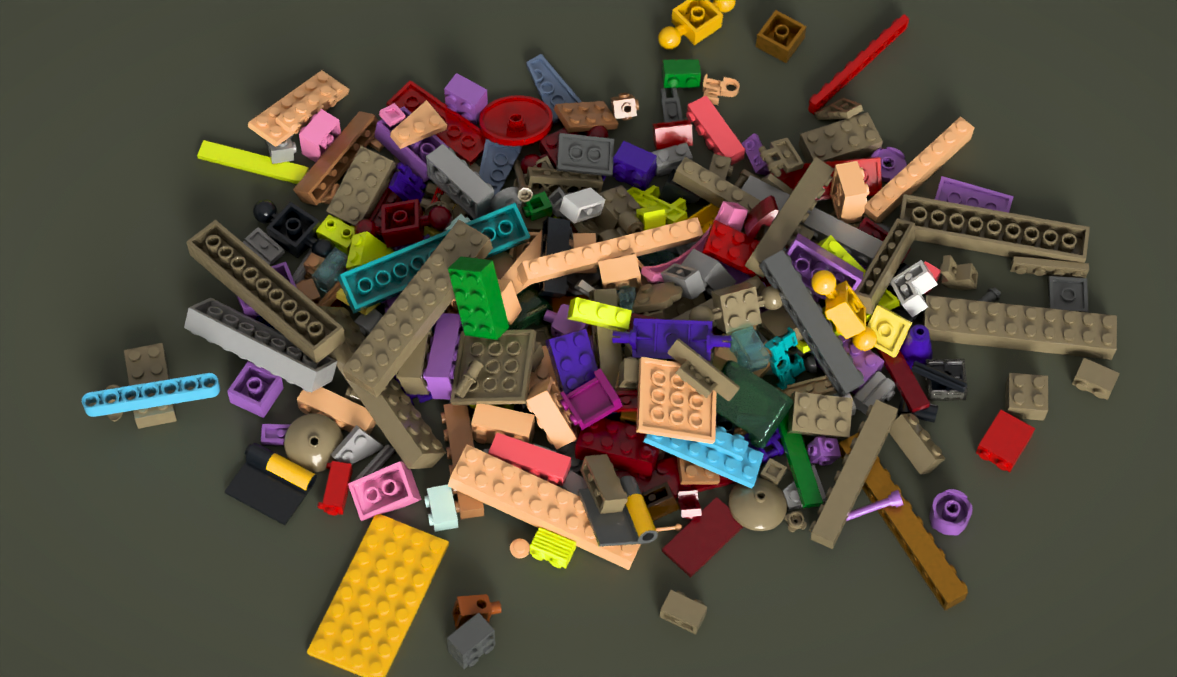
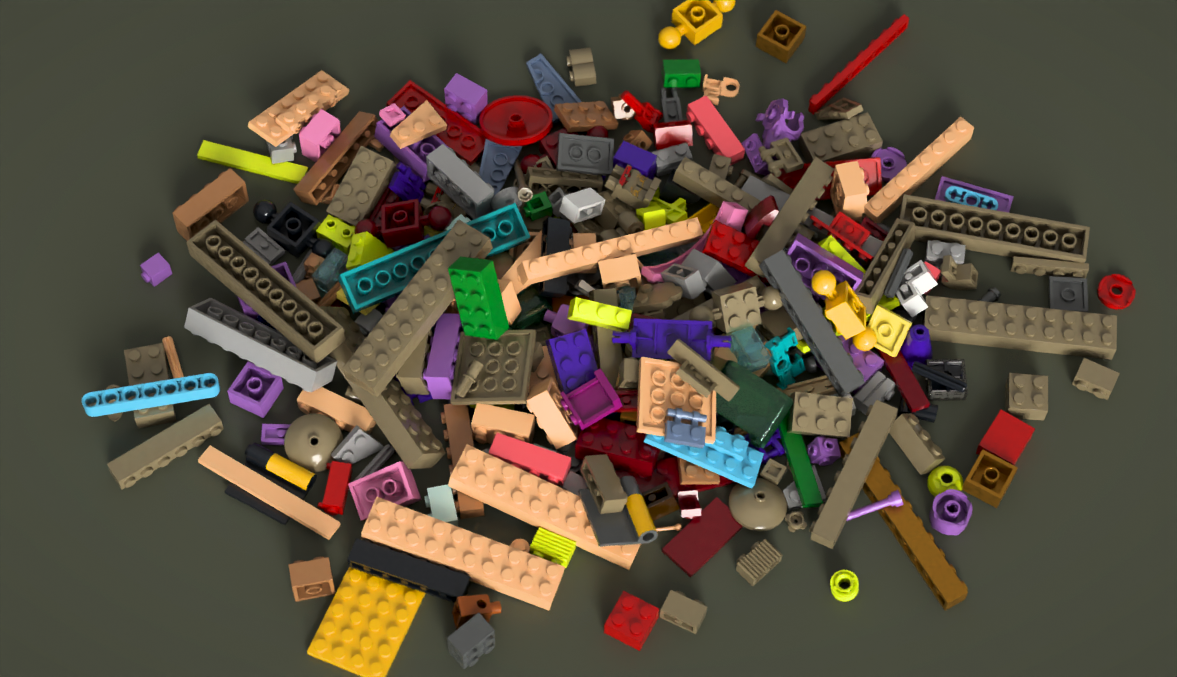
(155, 270): none -> medium lavender brick
(165, 446): none -> dark tan brick
(172, 357): none -> light nougat axle
(213, 202): none -> medium nougat brick
(269, 492): none -> light nougat tile
(311, 578): none -> medium nougat brick
(408, 571): none -> black brick
(481, 558): none -> light nougat brick
(581, 66): none -> dark tan brick
(631, 186): none -> dark tan hips
(631, 620): none -> red brick
(638, 138): none -> medium nougat brick
(645, 112): none -> red connector
(683, 433): none -> sand blue plate
(758, 561): none -> dark tan brick
(776, 126): none -> medium lavender helmet
(844, 594): none -> neon yellow wheel
(848, 231): none -> red bracket
(898, 273): none -> dark grey axle
(936, 250): none -> light grey brick
(936, 485): none -> neon yellow piece
(967, 193): none -> medium azure beam
(989, 478): none -> pearl gold brick
(1112, 300): none -> red tile

